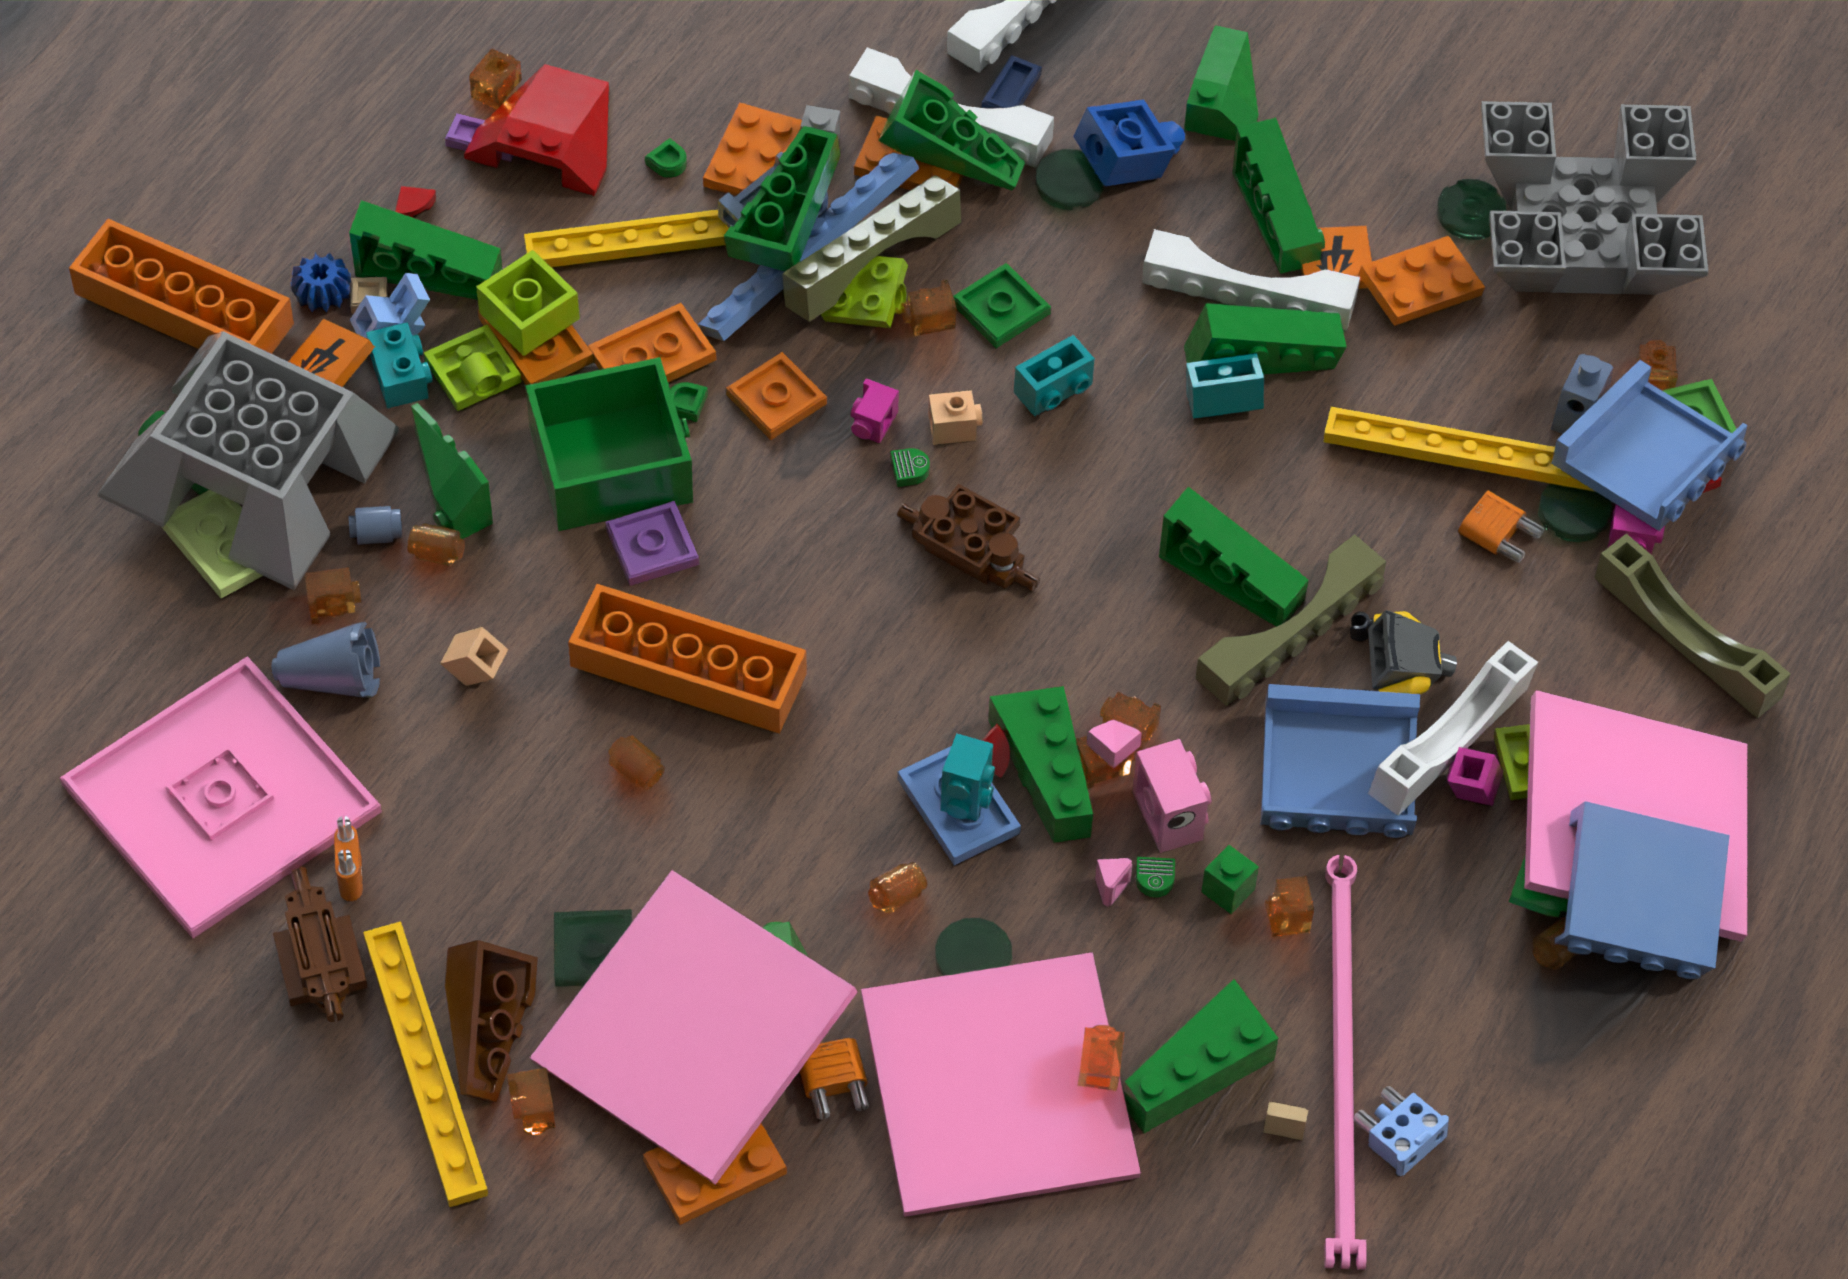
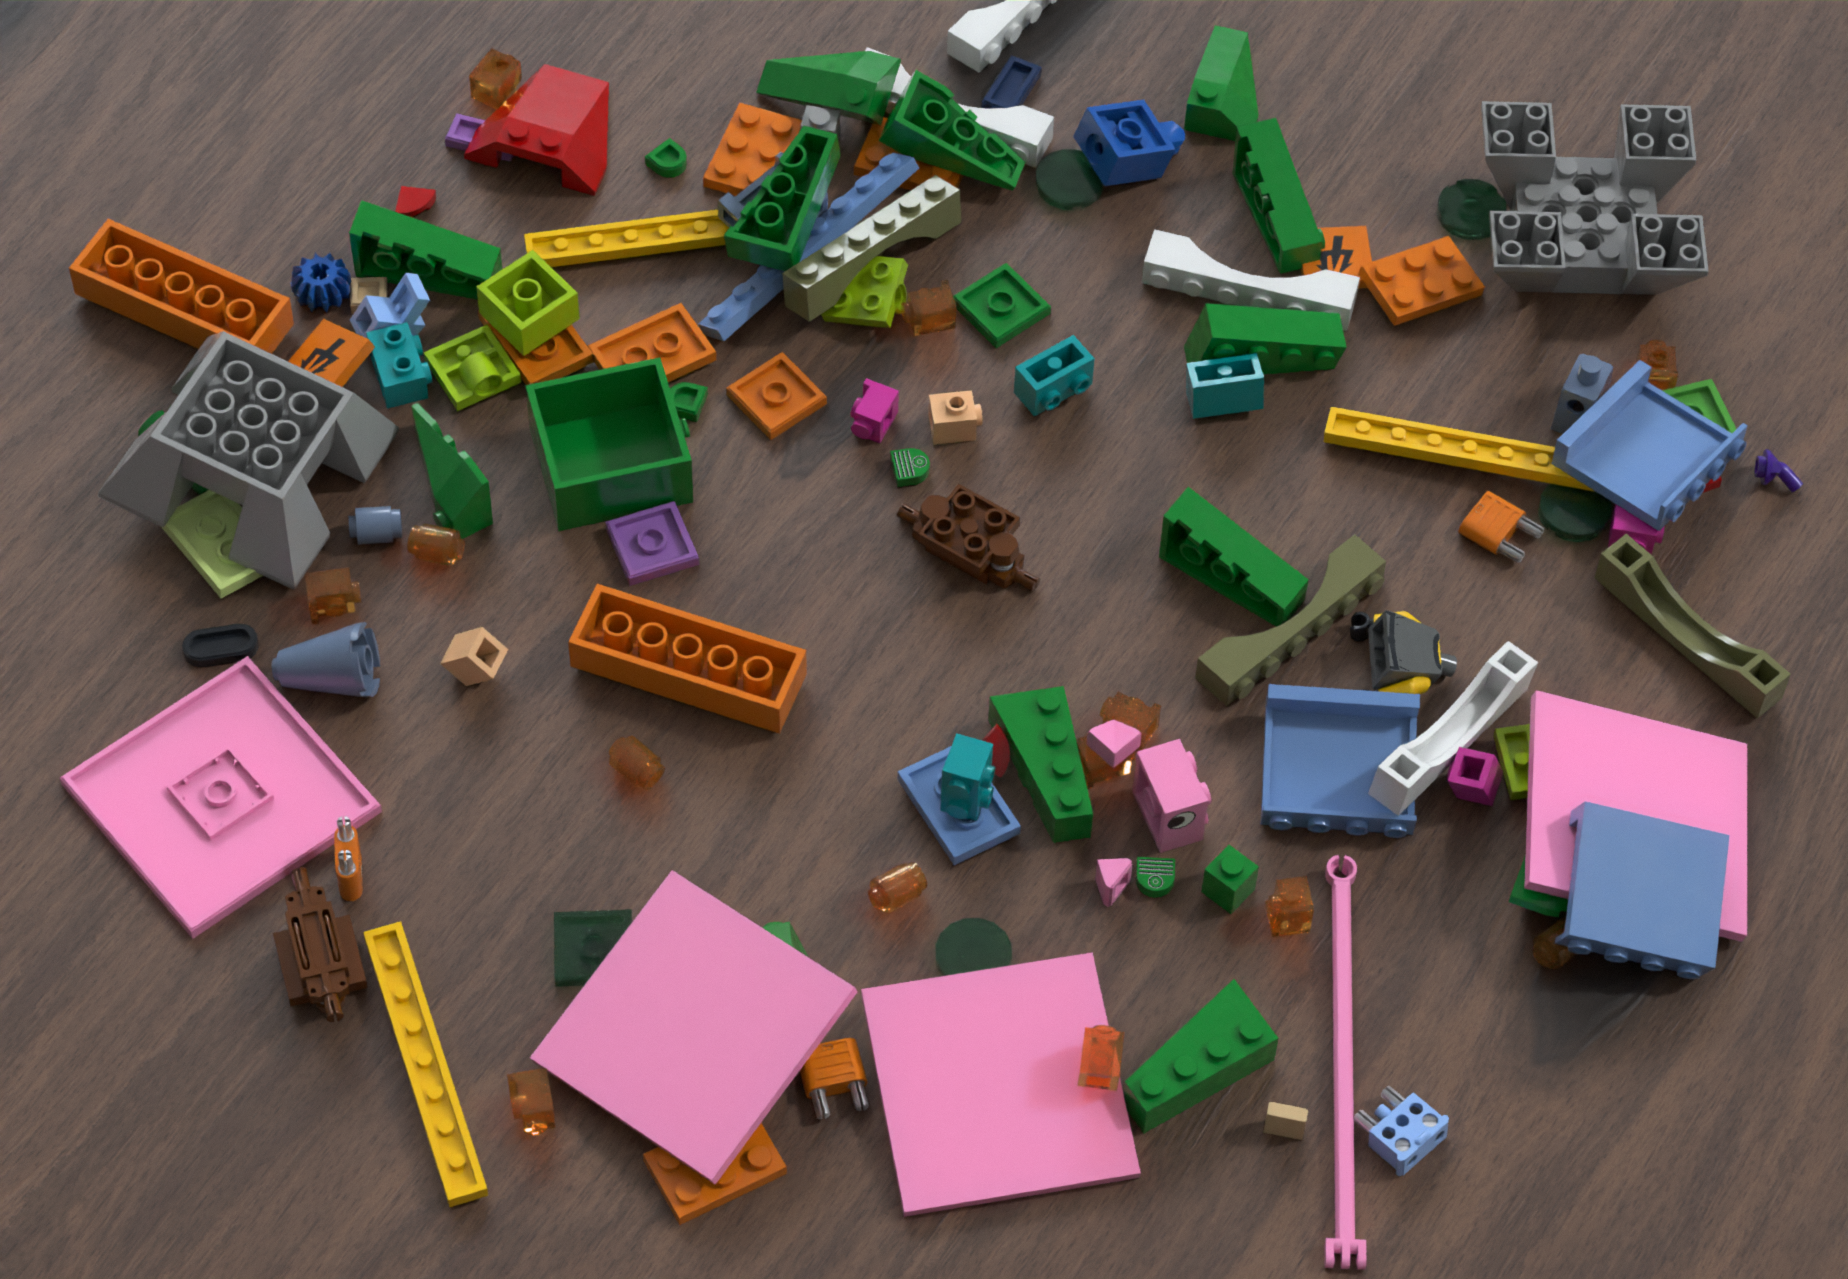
(220, 645): none -> black tile
(486, 1002): reddish brown wedge -> none
(846, 82): none -> green wedge
(1768, 467): none -> dark purple plate

